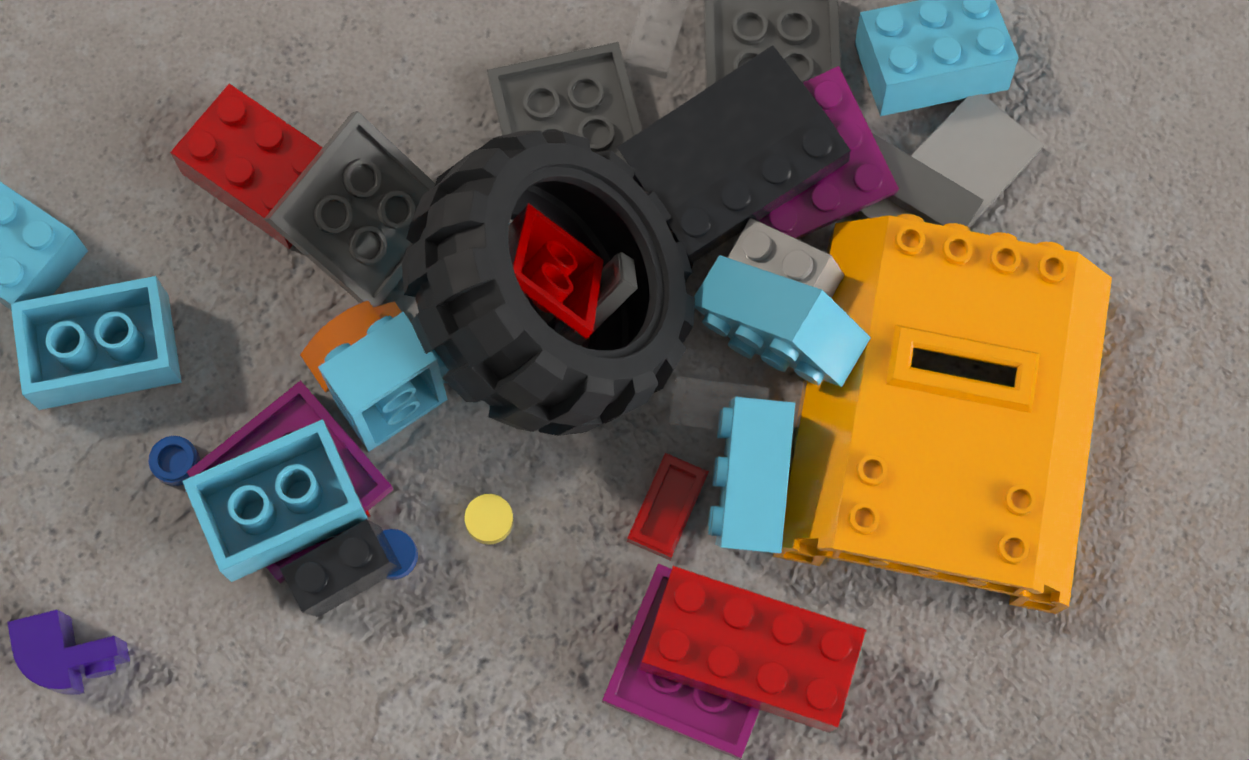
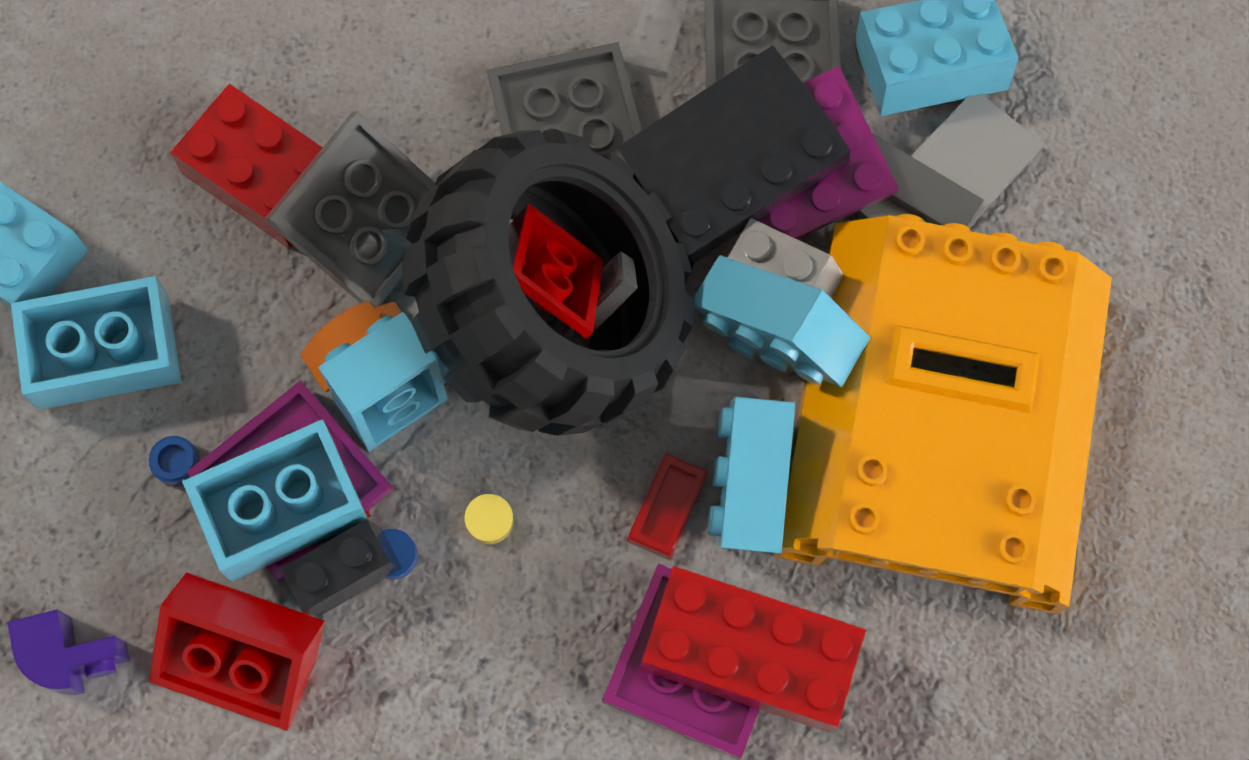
(234, 650): none -> red slope

